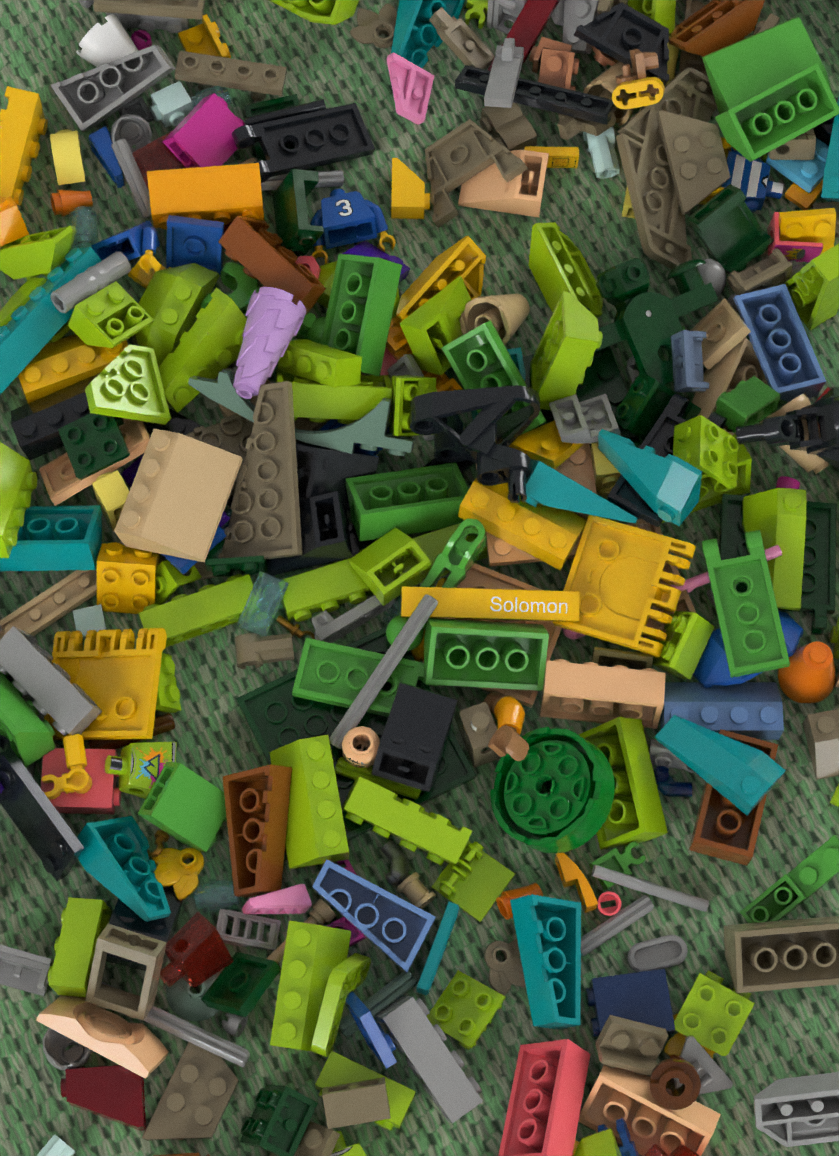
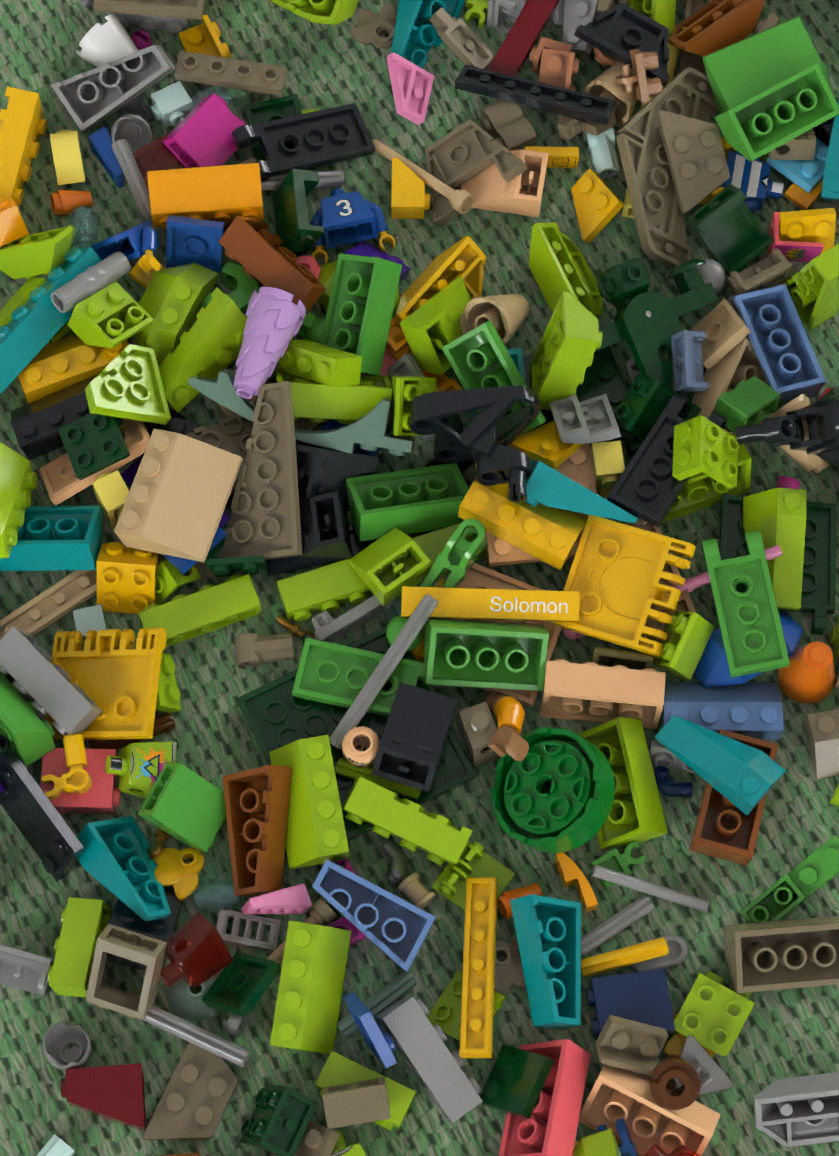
(105, 1033): light nougat slope -> none
(262, 604): clear light blue plate -> none
(287, 112): black bar -> none
(341, 982): lime beam -> none
(438, 948): teal tile -> none
(459, 199): none -> tan piece
(478, 968): none -> yellow tile
(504, 75): light grey hinge -> none
(516, 1081): none -> dark green plate
(594, 204): none -> yellow wing
(605, 897): coral hinge -> none
(624, 957): none -> yellow axle
(639, 99): yellow beam -> none
(664, 483): teal wedge -> none

